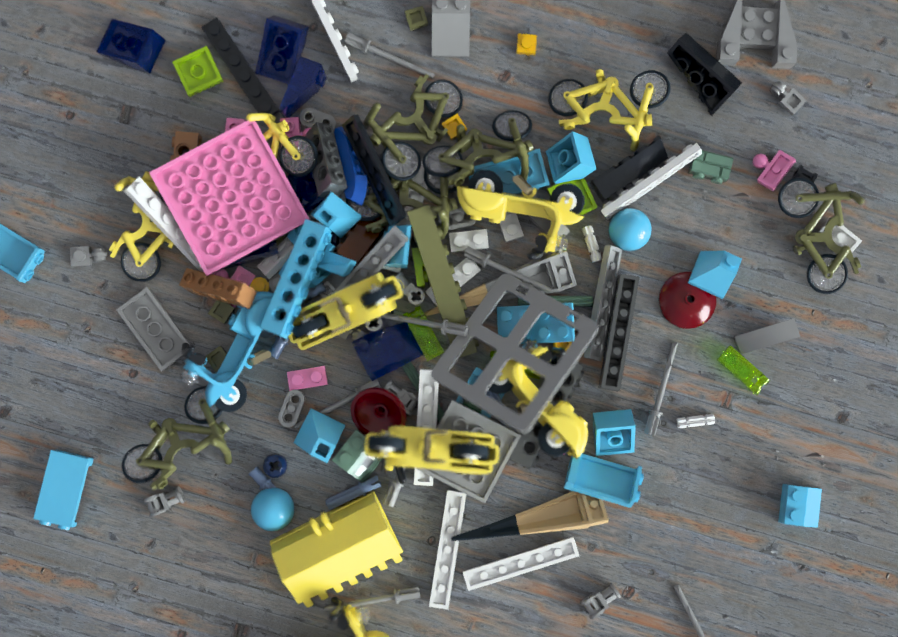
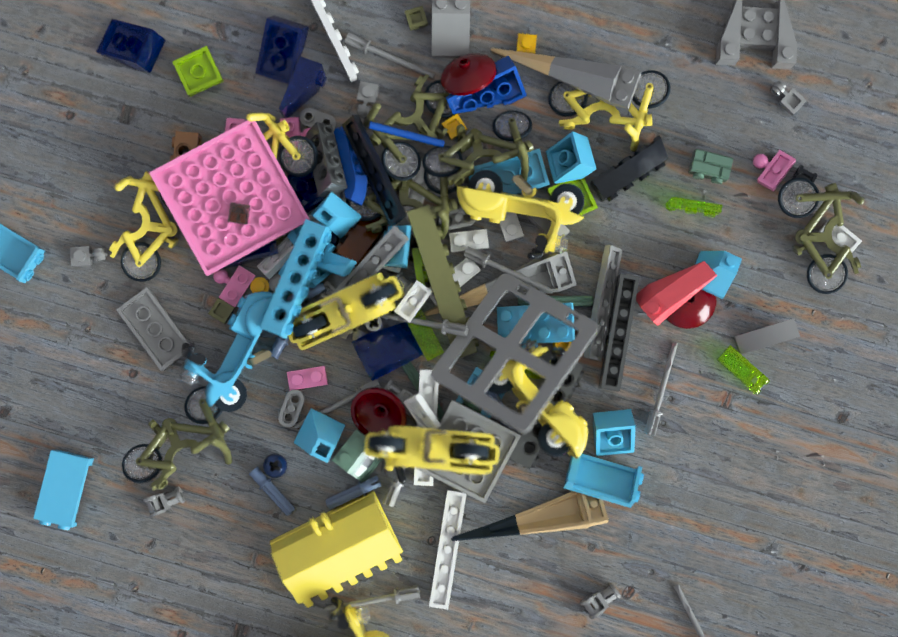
(160, 216): white plate -> none
(216, 358): olive plate -> none
(218, 288): medium nougat brick -> none
(239, 67): black plate -> none
(239, 213): none -> clear smoke tile
(272, 509): medium azure piece -> none
(368, 94): none -> light grey plate
(406, 134): none -> blue bar
(413, 301): none -> white plate
(421, 412): none -> white plate
(468, 74): none -> dark red dish
(504, 90): none -> blue wedge
(520, 563): white plate -> none
(592, 244): white axle -> none
(601, 80): none -> light grey plate
(630, 229): medium azure piece -> none
(657, 176): white plate -> none
(671, 292): none -> coral wedge
(693, 206): none -> clear neon green plate
(693, 421): white axle -> none
(703, 72): black wedge -> none
(799, 505): medium azure slope -> none

